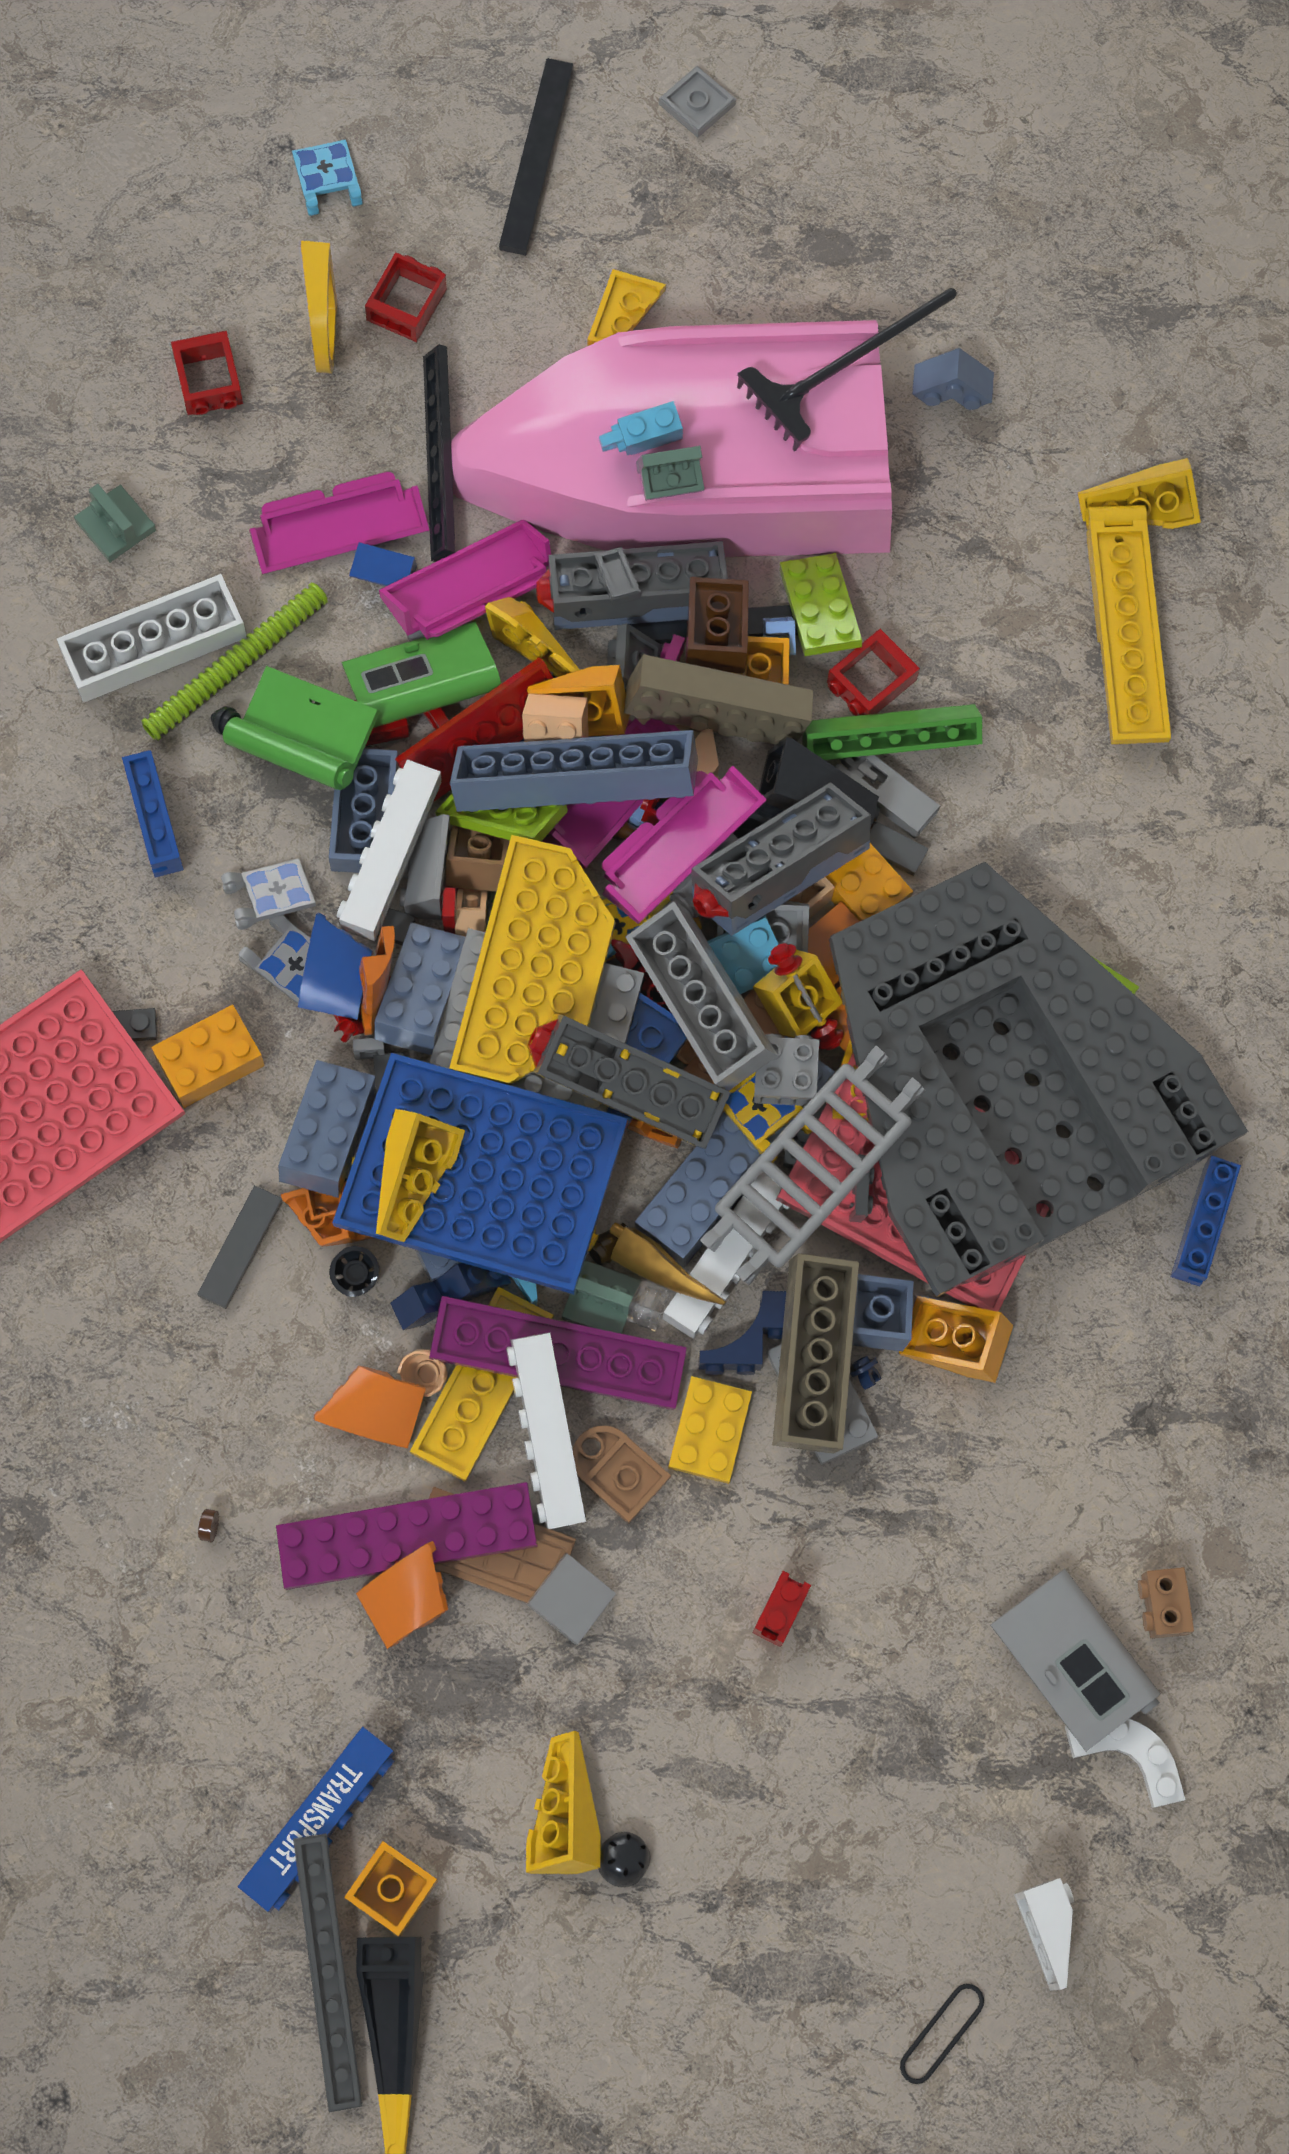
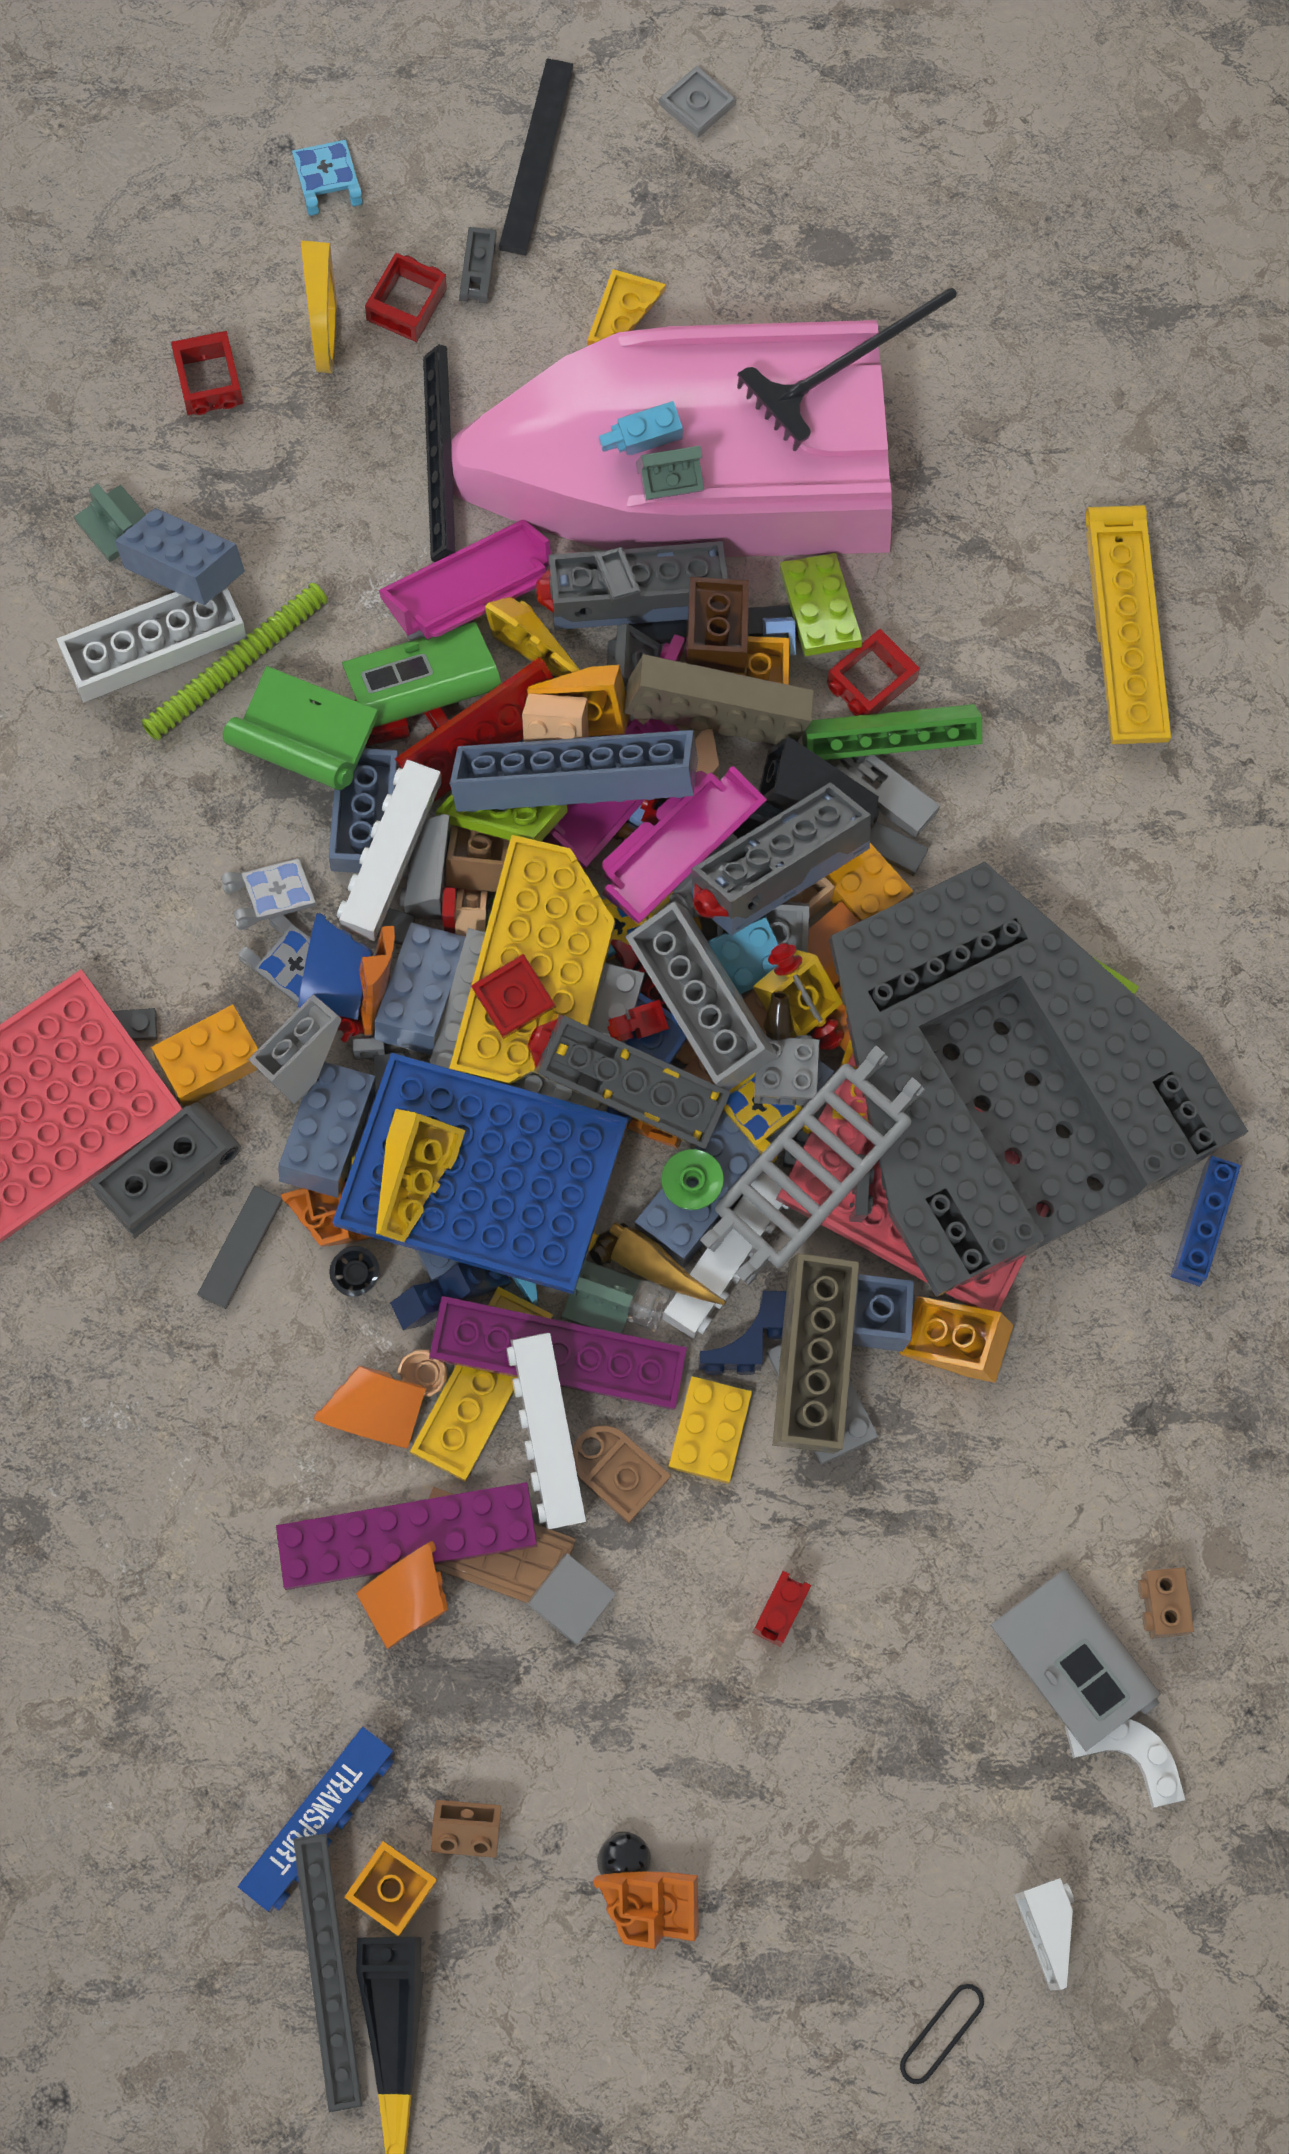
(152, 813): blue brick -> none
(180, 556): none -> sand blue brick
(189, 1130): none -> dark grey hinge
(208, 1525): reddish brown tile -> none
(221, 717): black plate -> none
(298, 1049): none -> light grey slope
(320, 527): dark pink slope -> none
(381, 565): blue panel -> none
(466, 1831): none -> medium nougat brick
(478, 264): none -> dark grey plate
(513, 996): none -> red tile
(566, 1825): yellow wedge -> none
(644, 1021): none -> red plate
(651, 1905): none -> orange slope
(689, 1165): none -> bright green dish
(779, 1017): none -> dark brown cone
(866, 1372): dark blue plate -> none
(953, 377): sand blue brick -> none
(1163, 489): yellow wedge -> none

